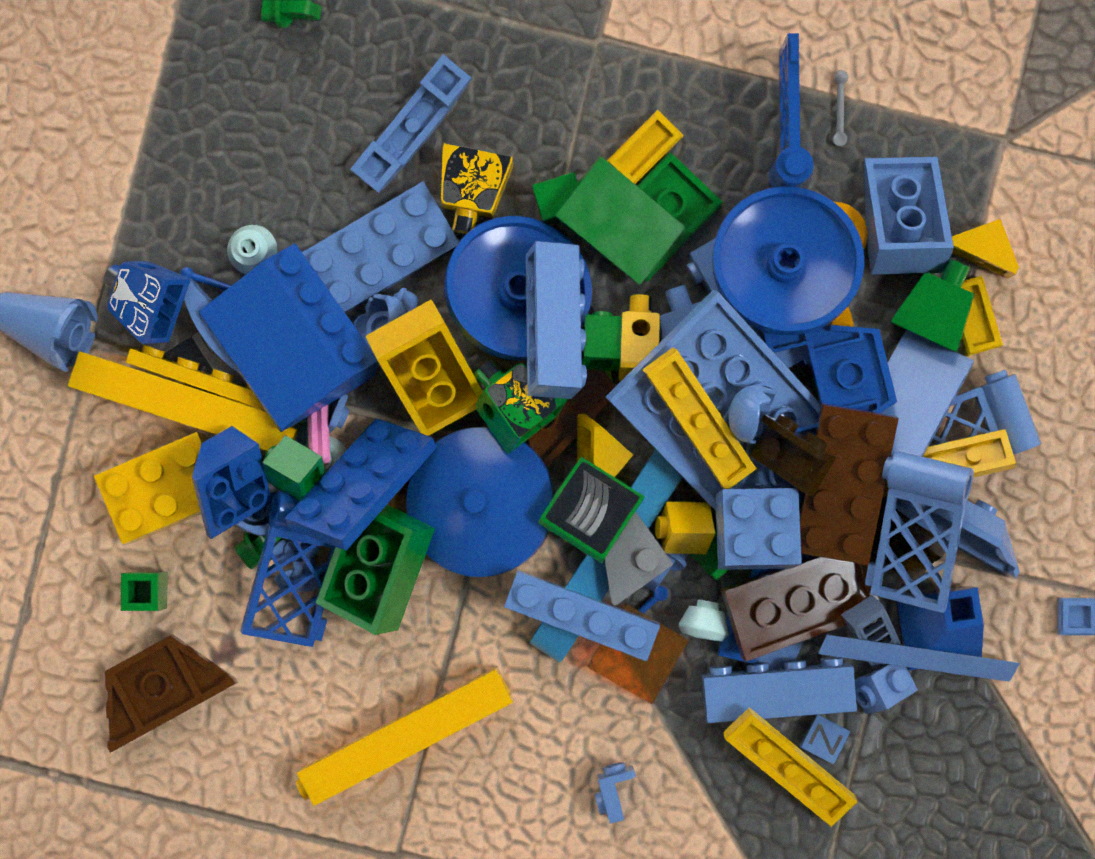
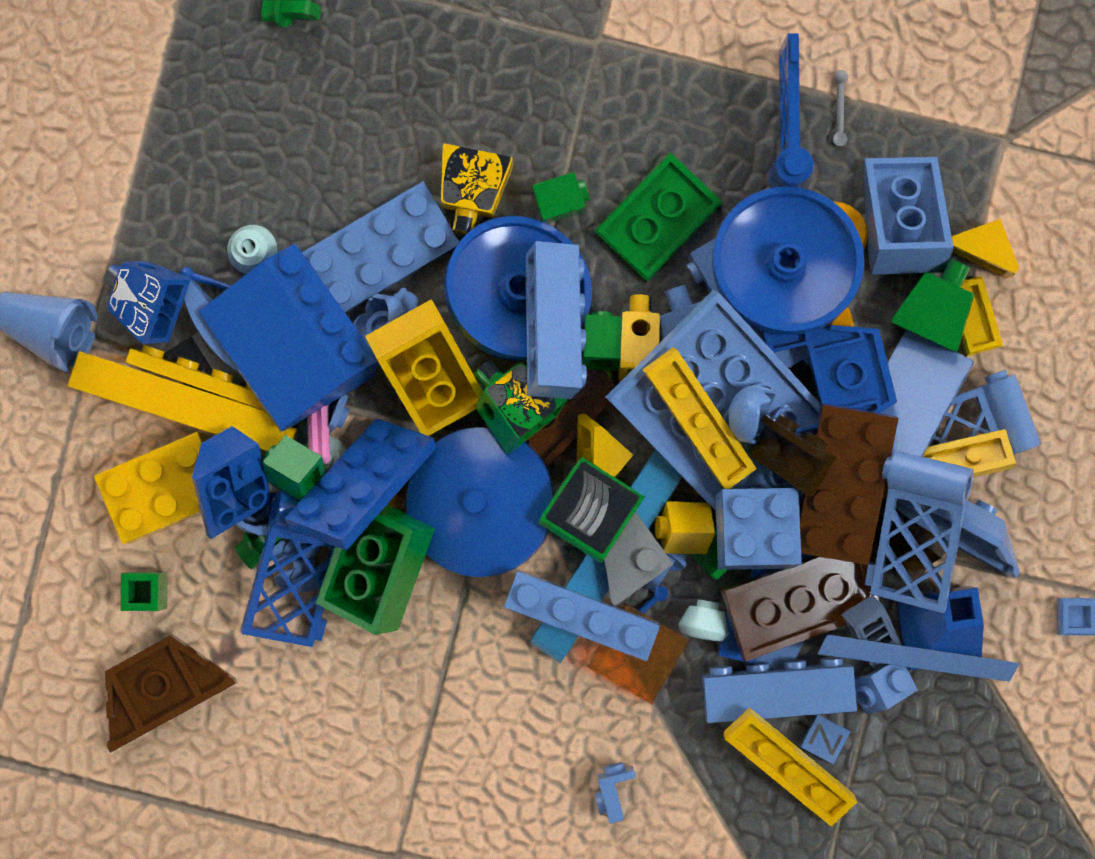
(403, 737): yellow brick -> none
(412, 125): medium blue slope -> none
(619, 220): green tile -> none
(646, 147): yellow tile -> none

